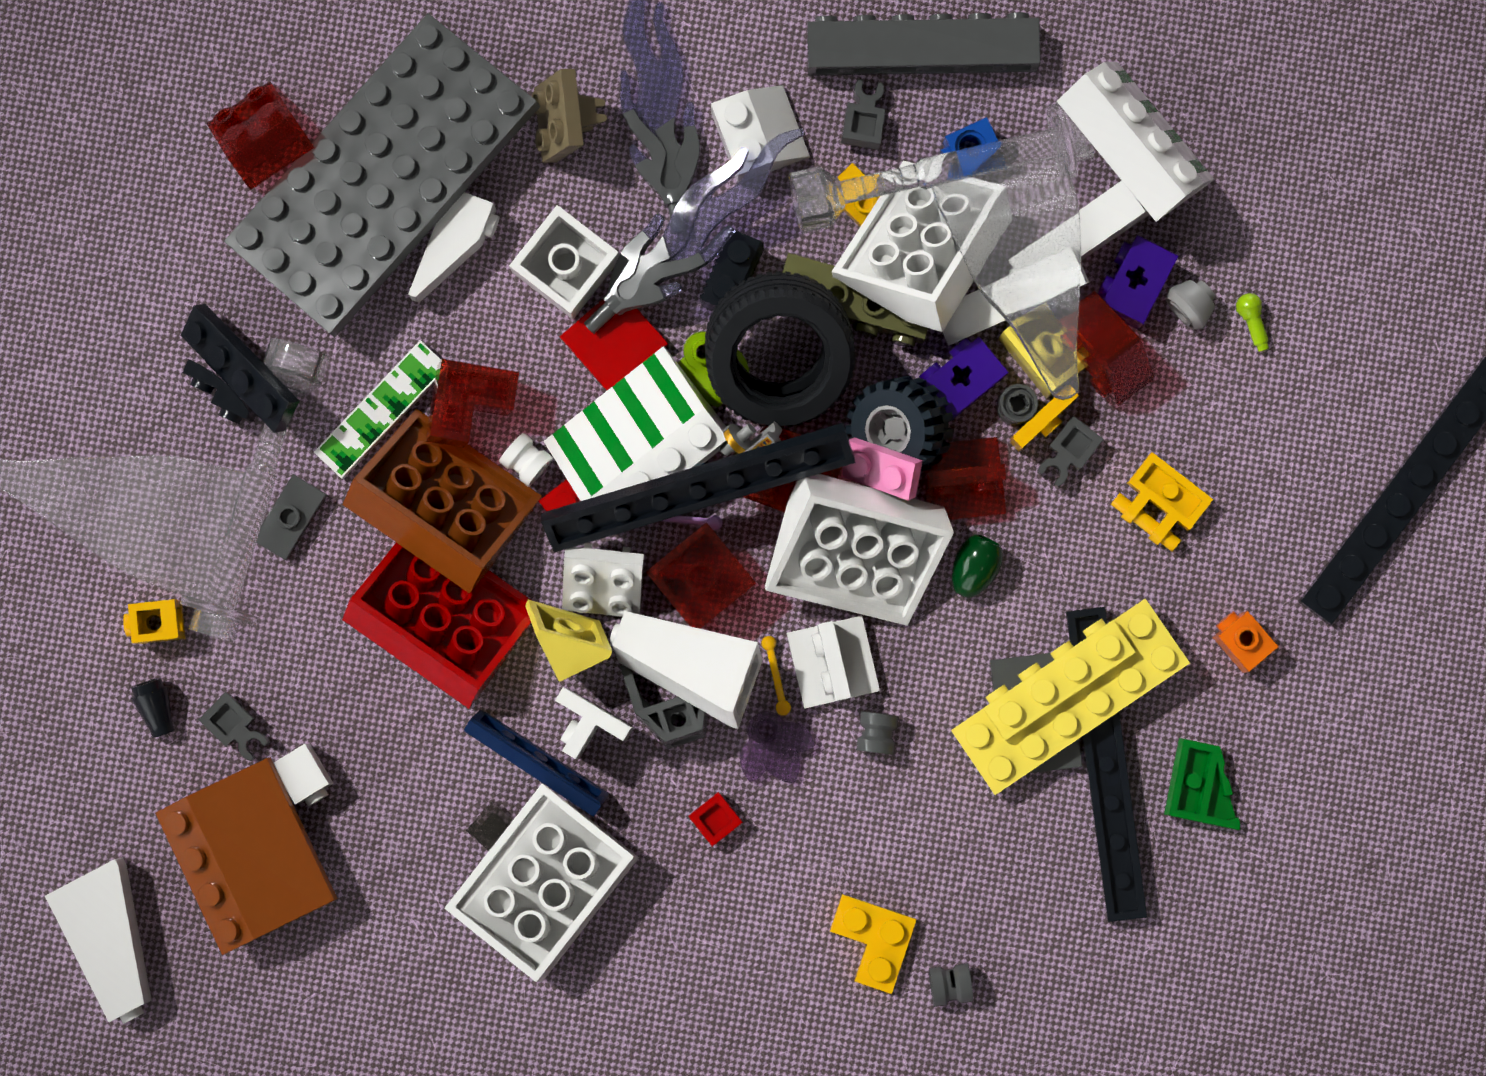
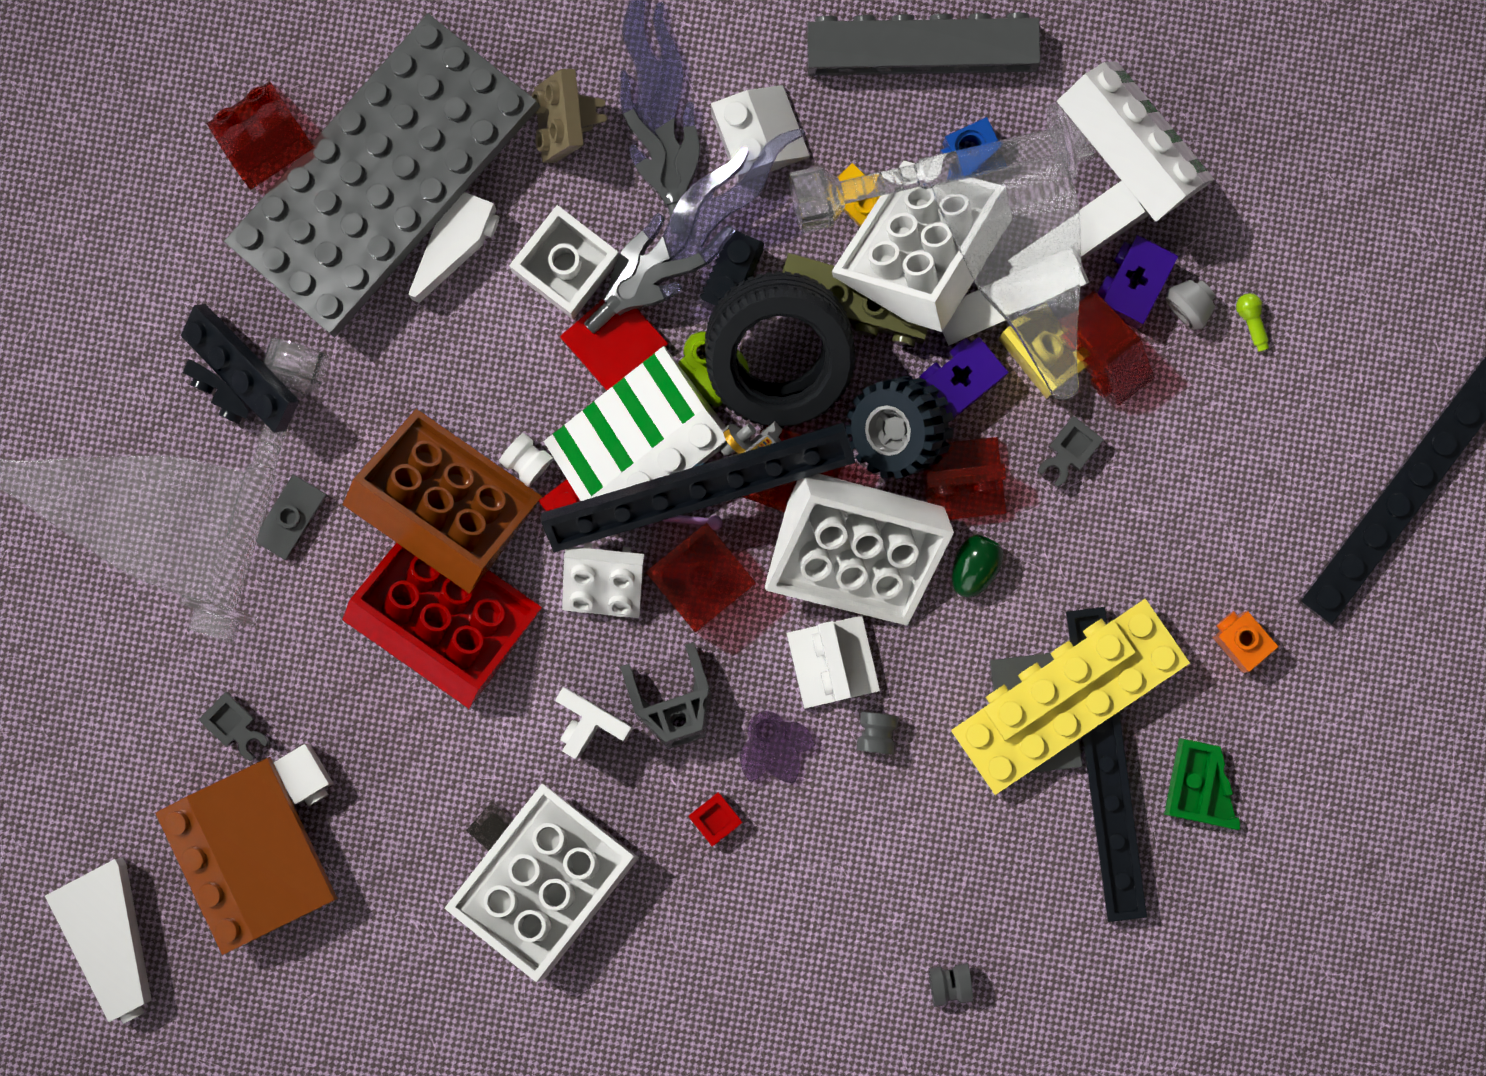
(137, 621): yellow brick -> none
(153, 704): black cone -> none
(380, 410): tile -> none
(459, 392): clear red brick -> none
(536, 762): dark blue tile -> none
(568, 639): light yellow slope -> none
(690, 662): white slope -> none
(782, 707): yellow hinge -> none
(863, 120): dark grey plate -> none
(883, 469): bright pink plate -> none
(885, 938): yellow plate -> none
(1013, 410): dark grey wheel -> none
(1044, 421): yellow plate -> none
(1167, 491): yellow plate -> none

